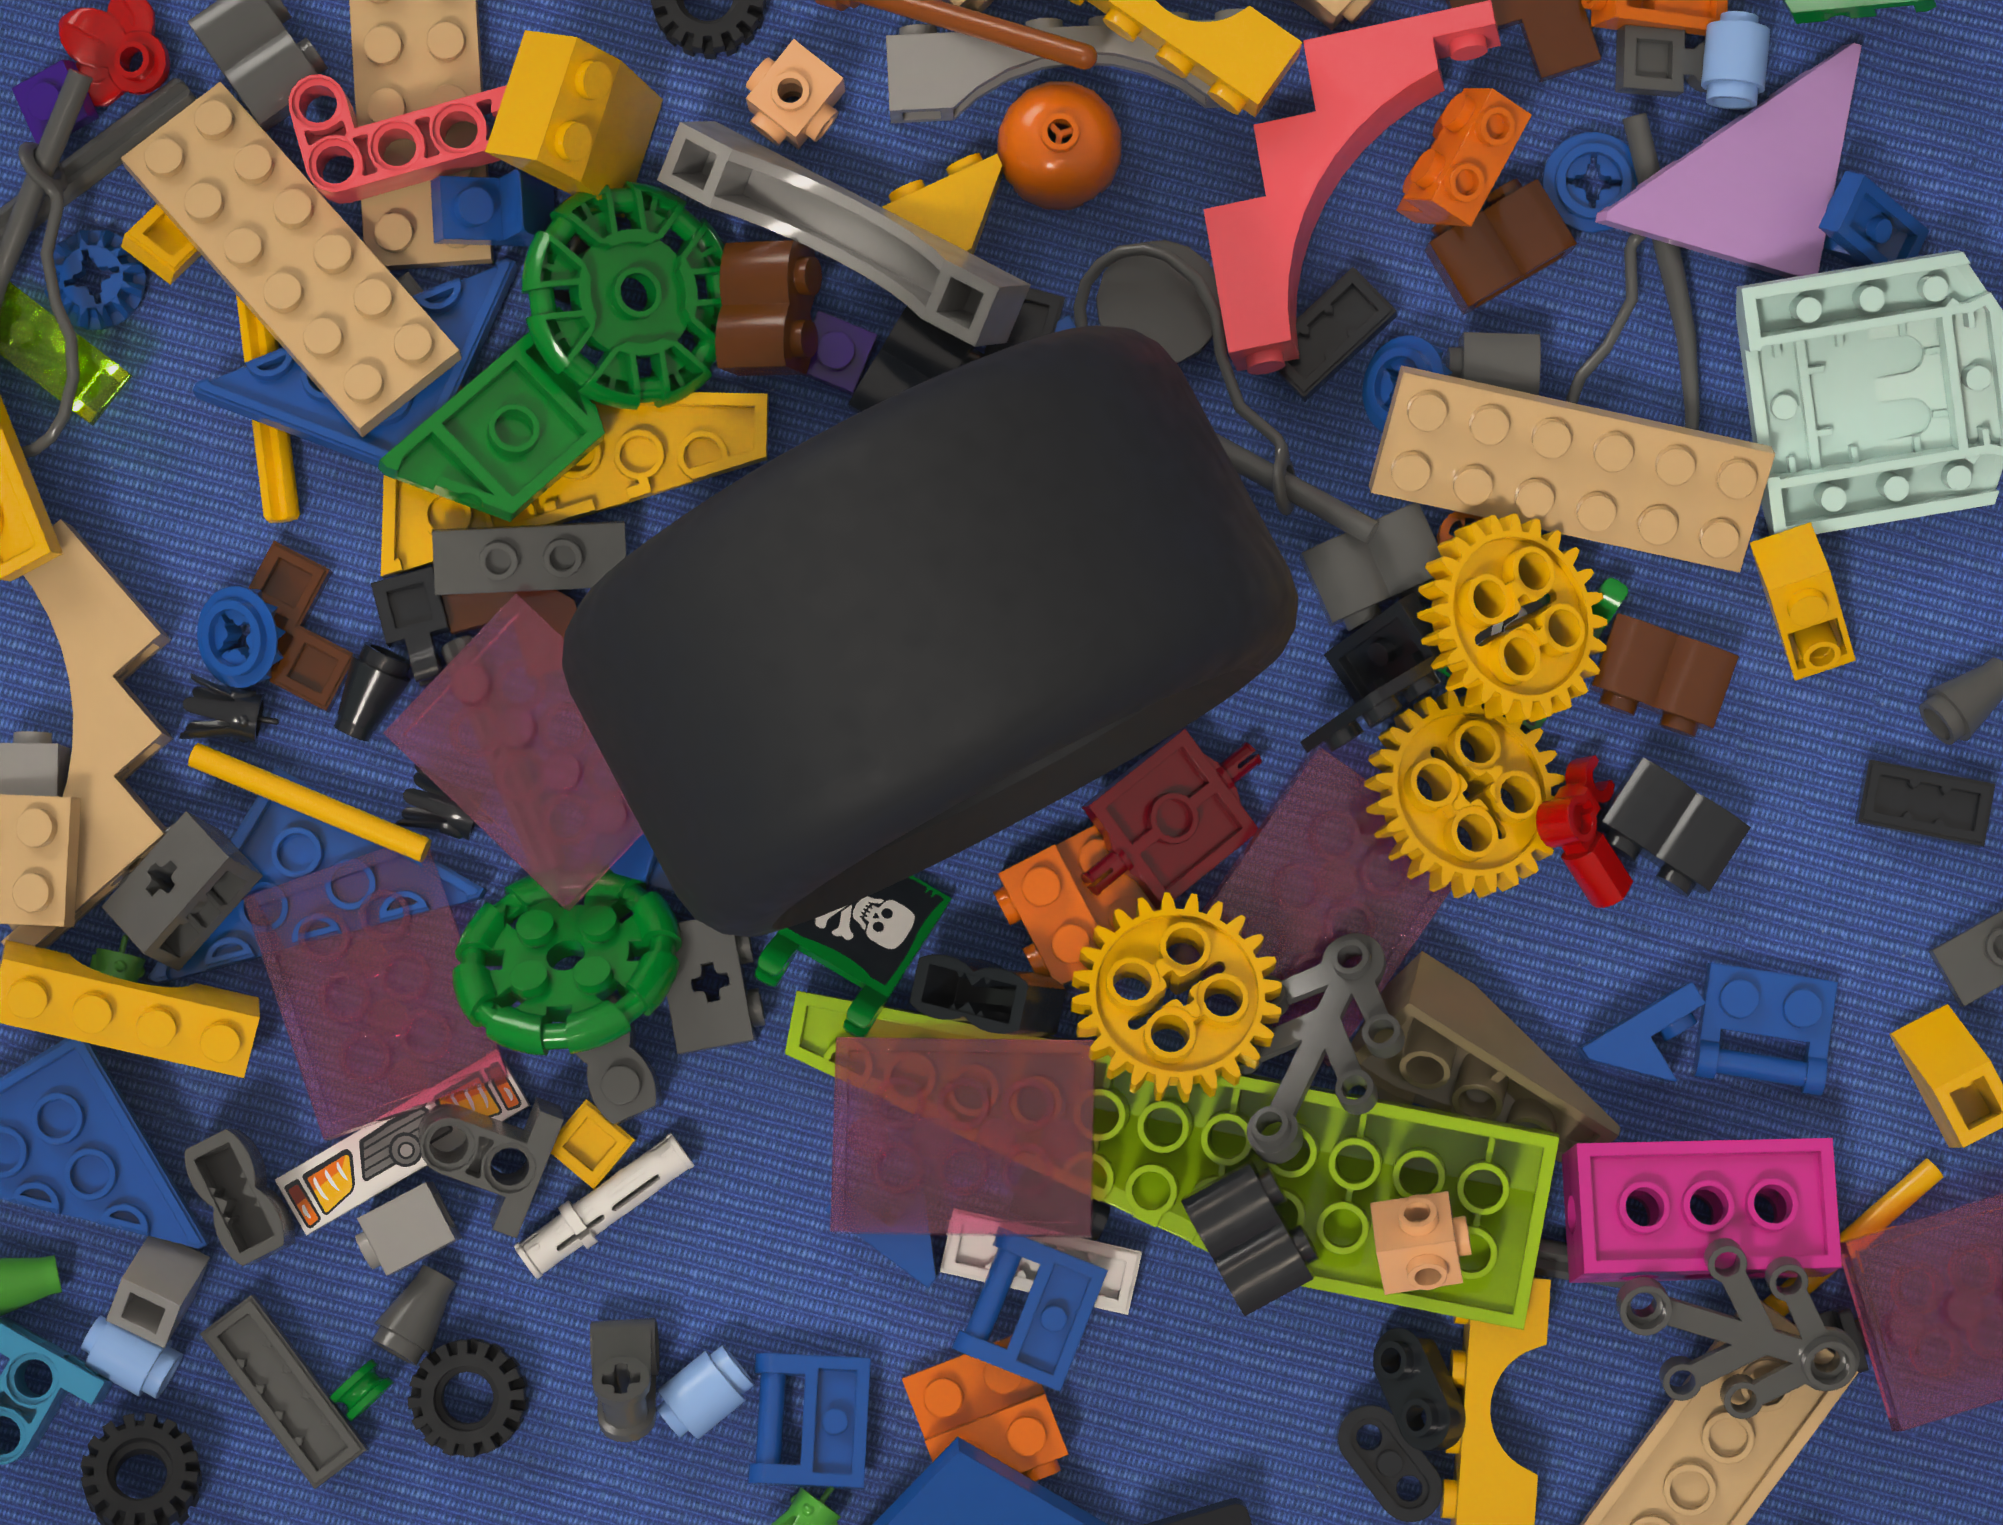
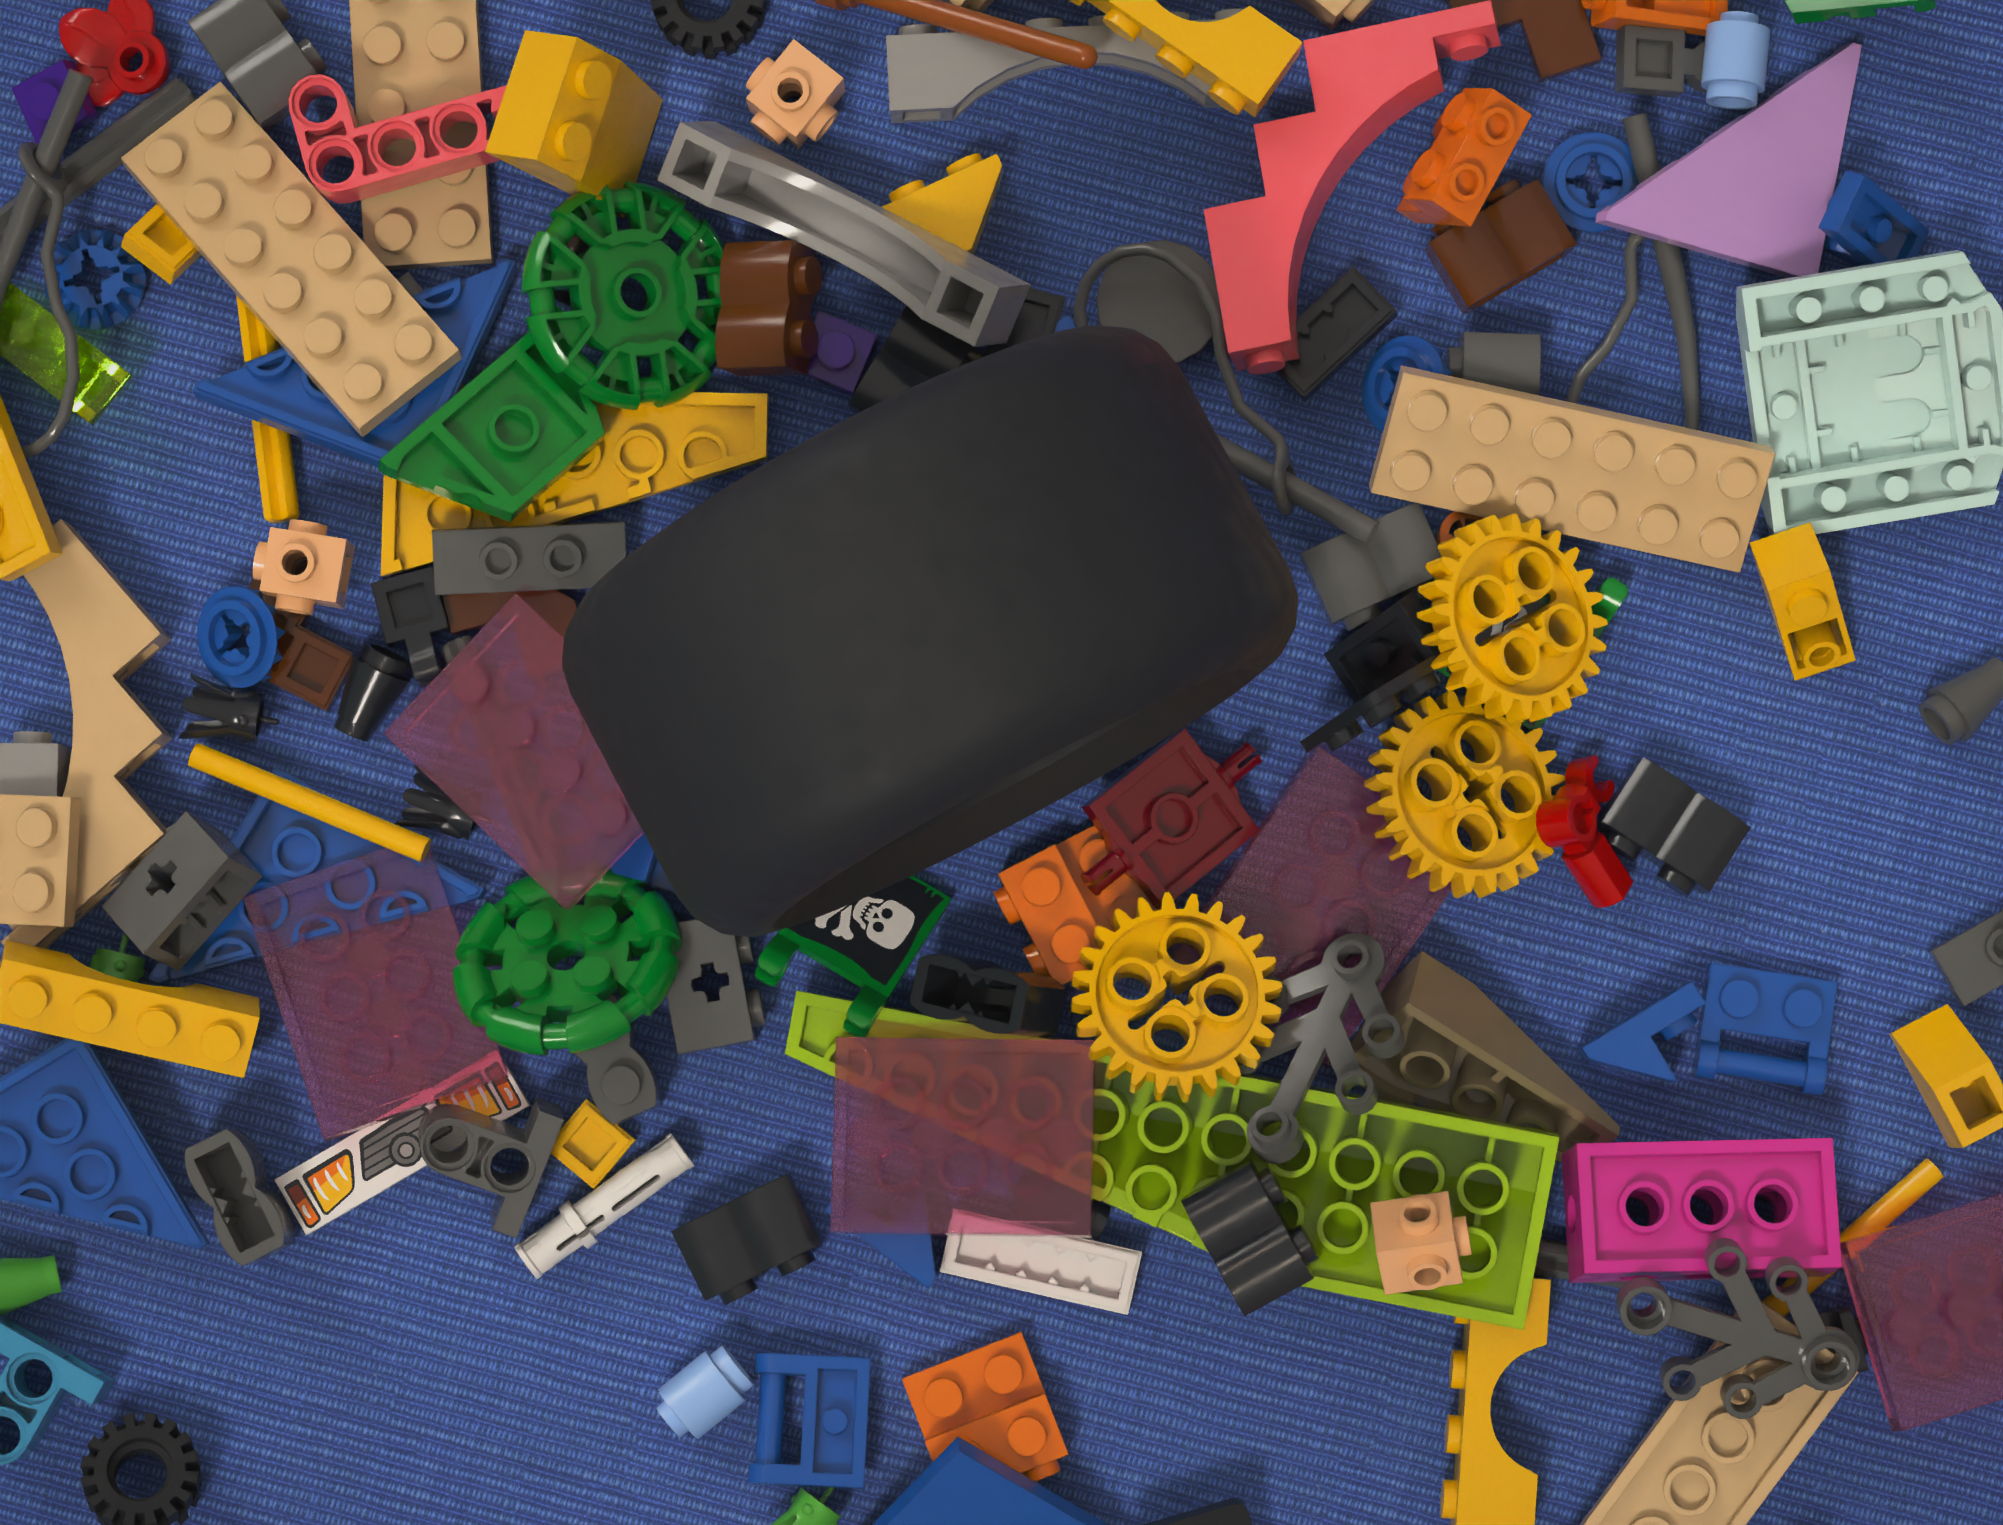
(129, 1359): light blue brick -> none
(157, 1289): light grey brick -> none
(284, 1391): dark grey plate -> none
(324, 579): none -> light nougat brick
(361, 1390): green bush -> none
(406, 1229): light grey brick -> none
(414, 1317): dark grey cone -> none
(428, 1397): black tyre -> none
(490, 209): blue slope -> none
(624, 1376): dark grey piece -> none
(748, 1238): none -> black brick
(1050, 1318): blue plate -> none
(1058, 173): orange cylinder -> none
(1389, 1462): black plate -> none
(1419, 1385): black plate -> none
(1662, 674): reddish brown brick -> none
(1924, 803): black plate -> none

